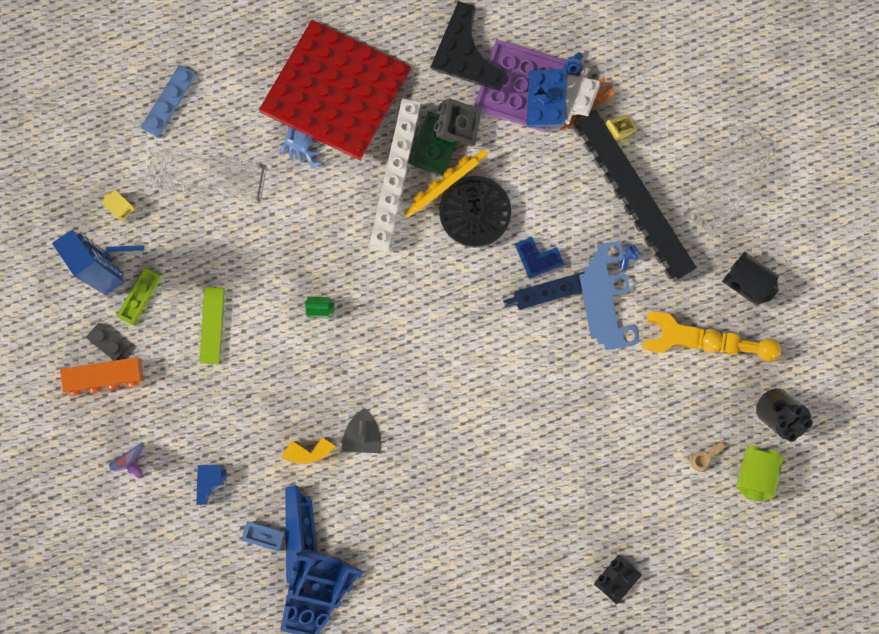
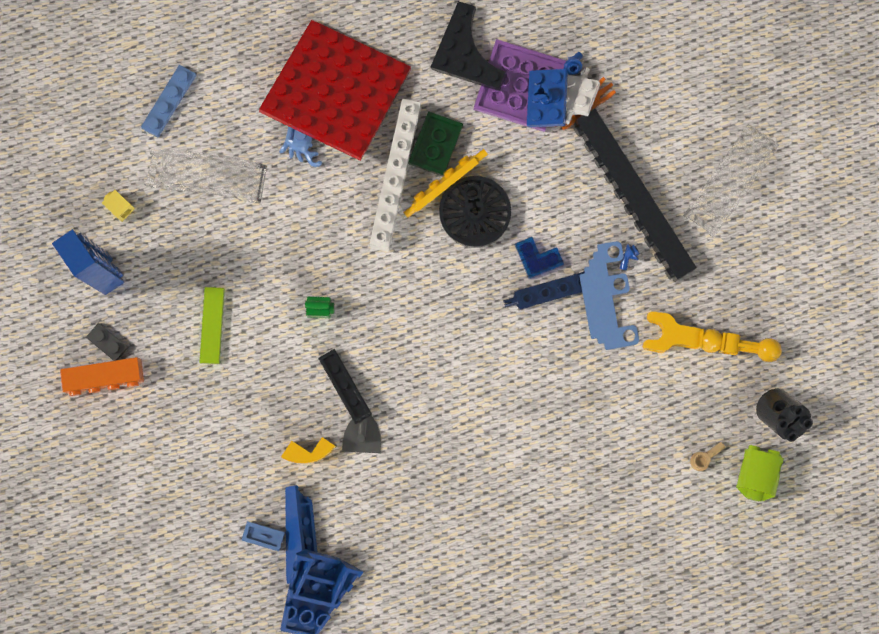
(125, 248): blue piece -> none
(127, 462): shield -> none
(139, 296): lime tile -> none
(207, 480): blue arch -> none
(345, 386): none -> black tile
(457, 122): dark grey plate -> none
(617, 579): black bracket -> none
(621, 127): light yellow slope -> none
(752, 279): black cylinder -> none

